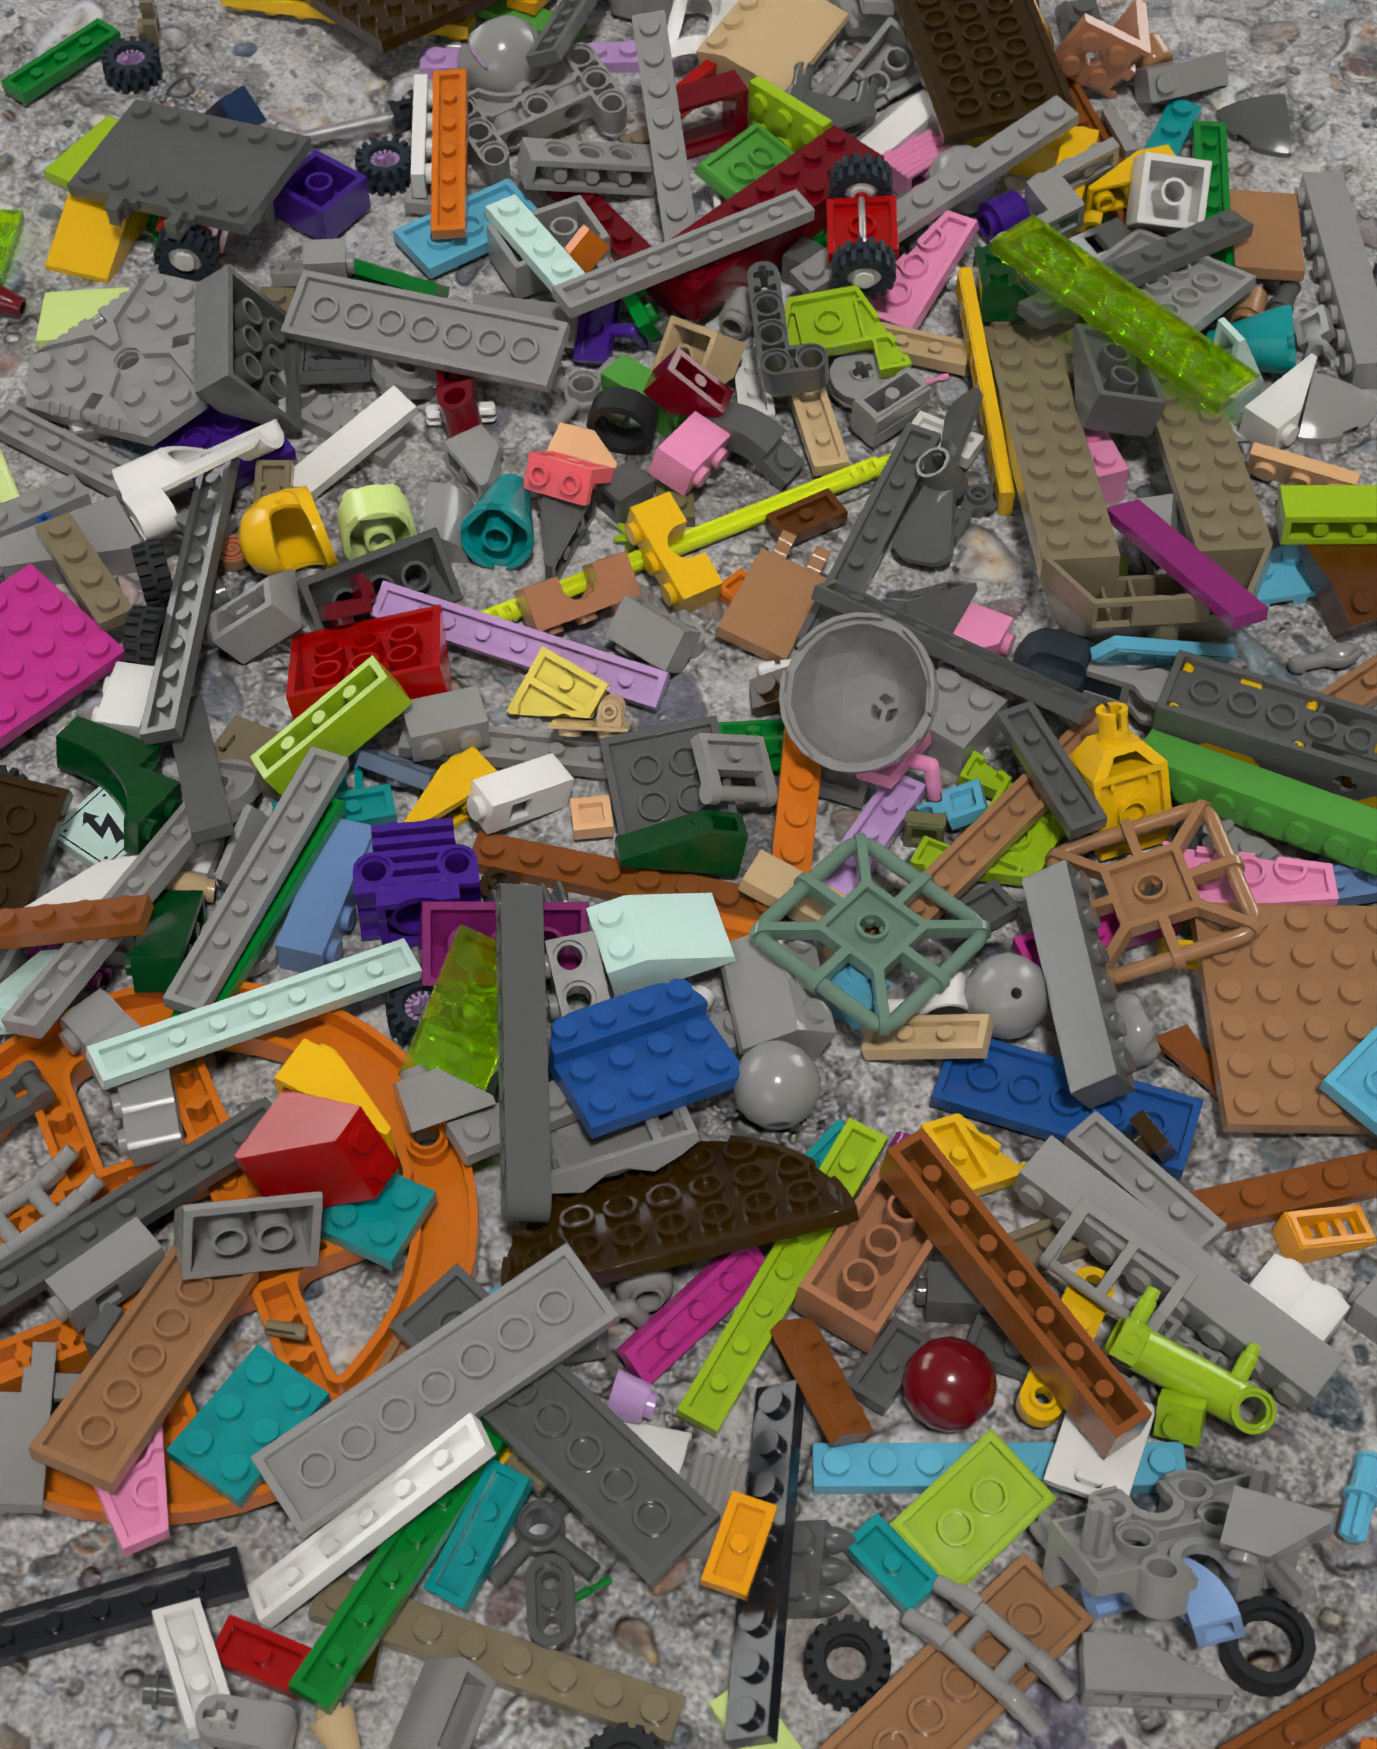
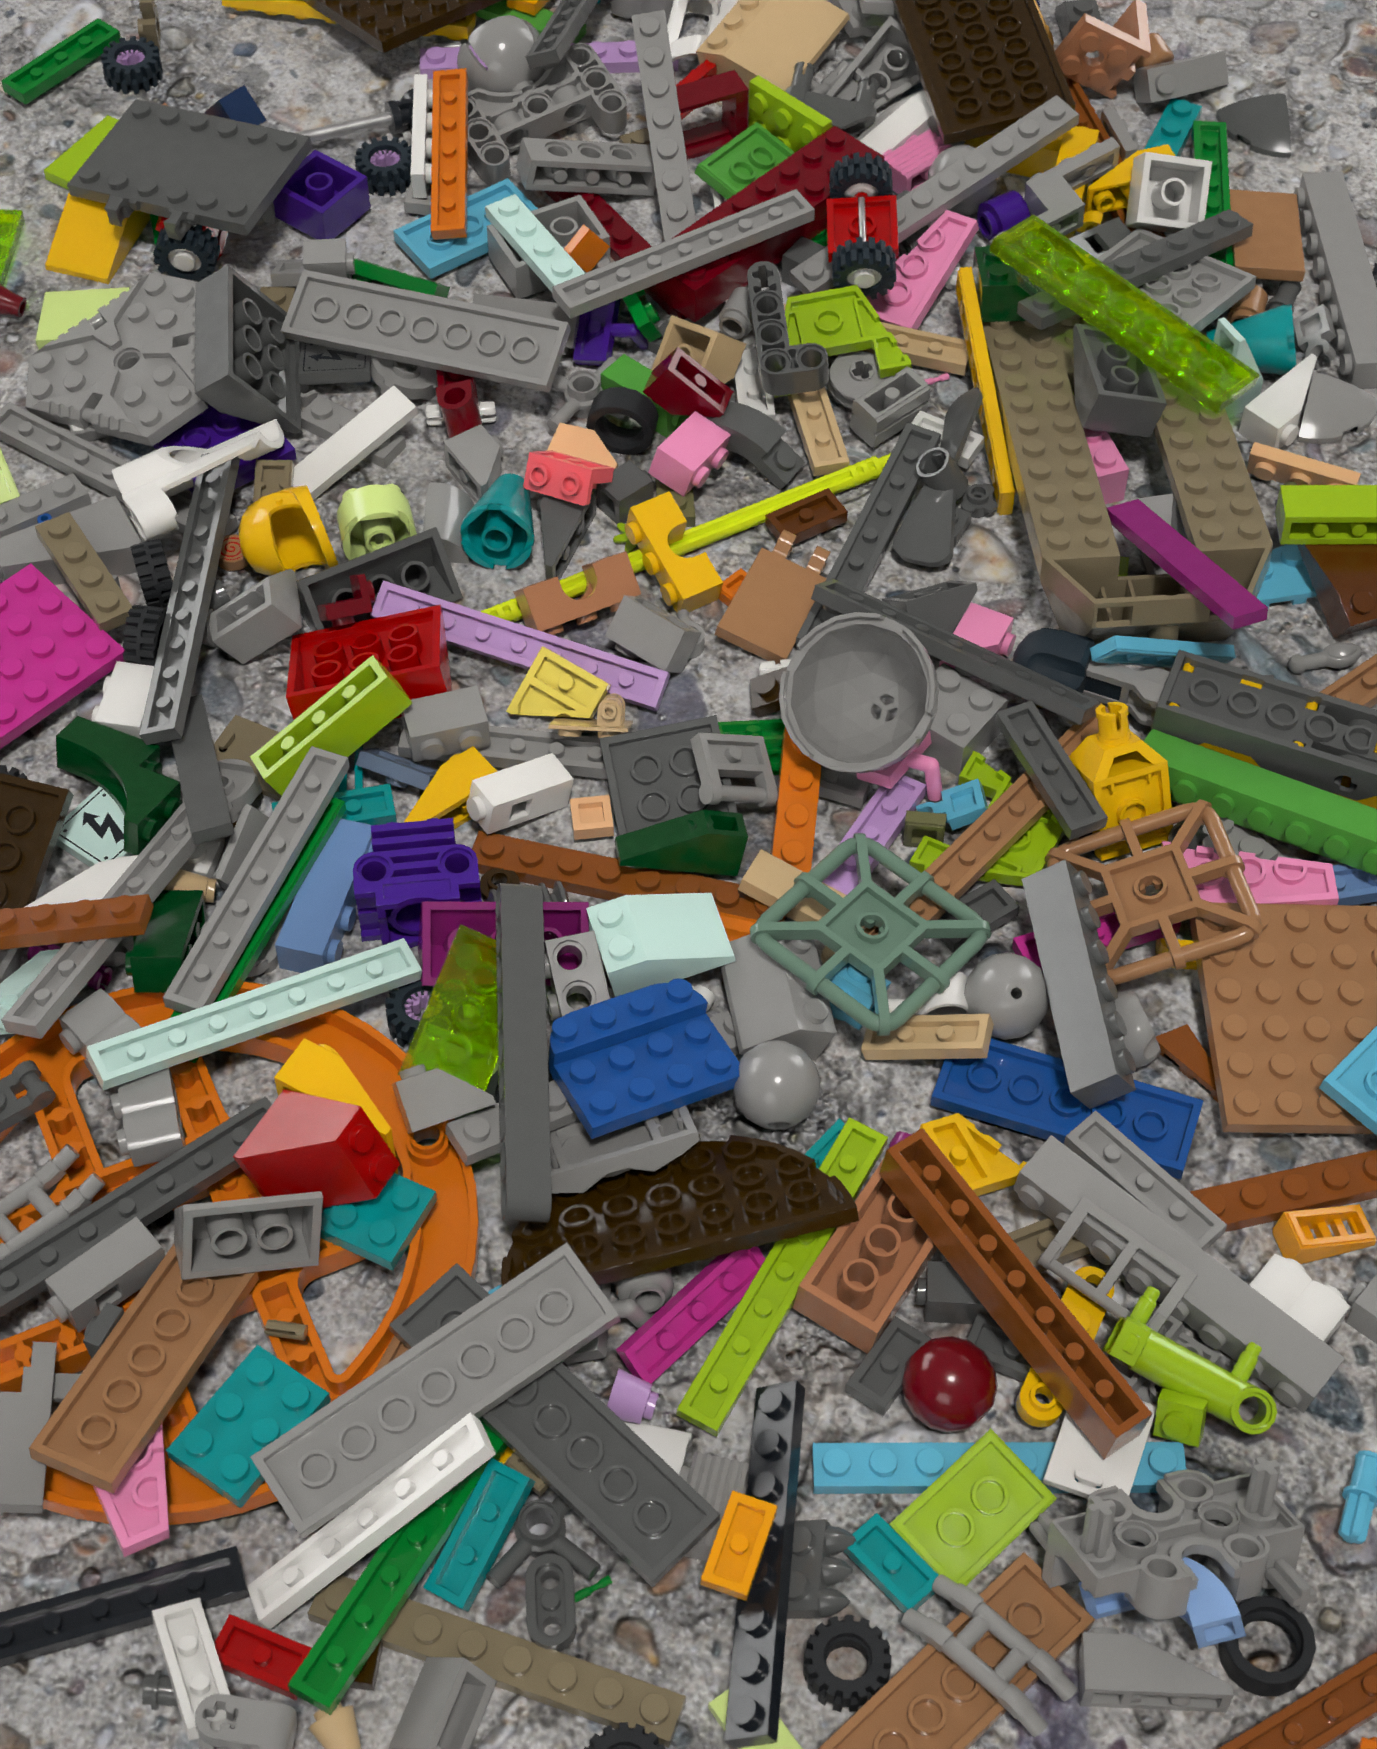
(821, 1381): dark orange plate -> none
(1150, 1138): dark brown plate -> none
(1270, 1527): light grey slope -> none

